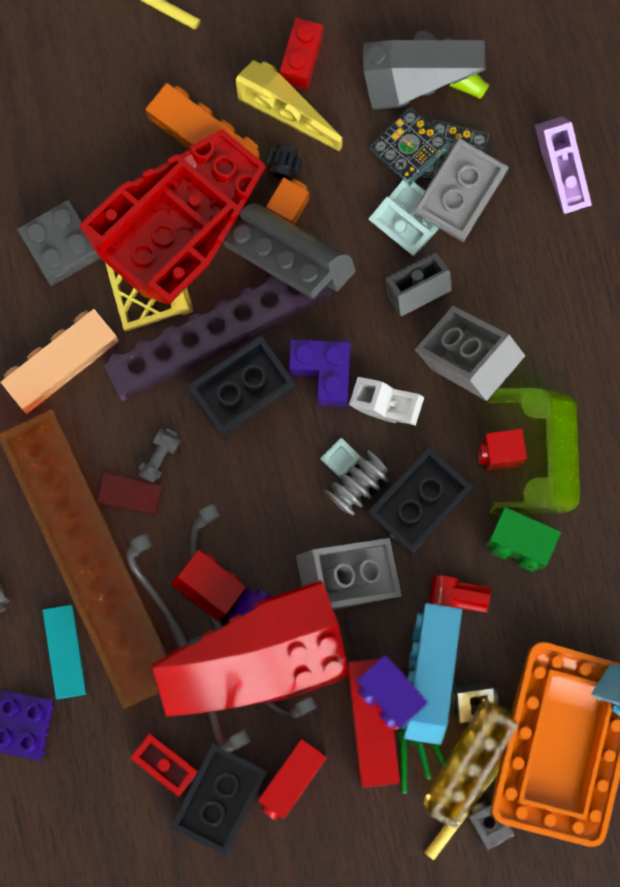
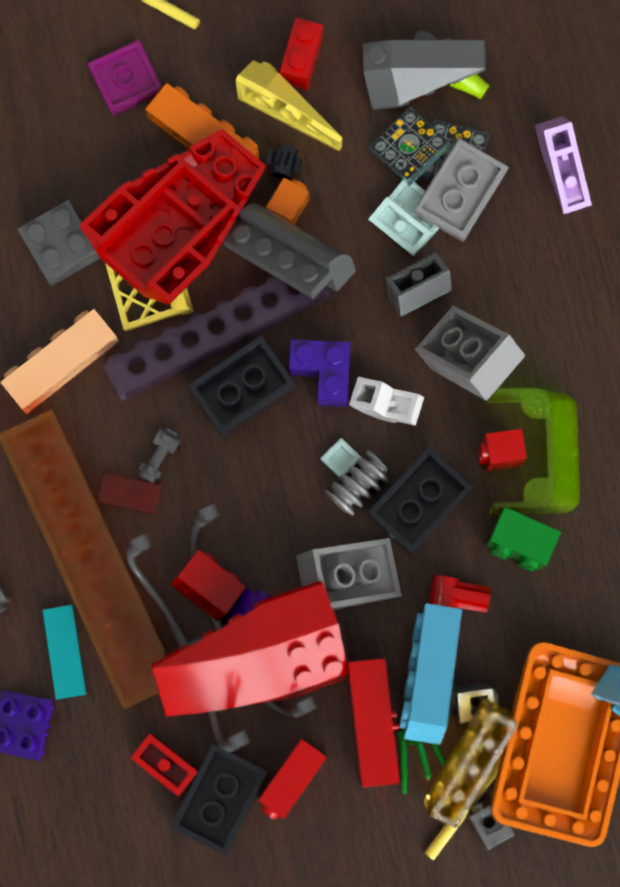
(125, 77): none -> magenta tile
(391, 692): dark purple brick -> none

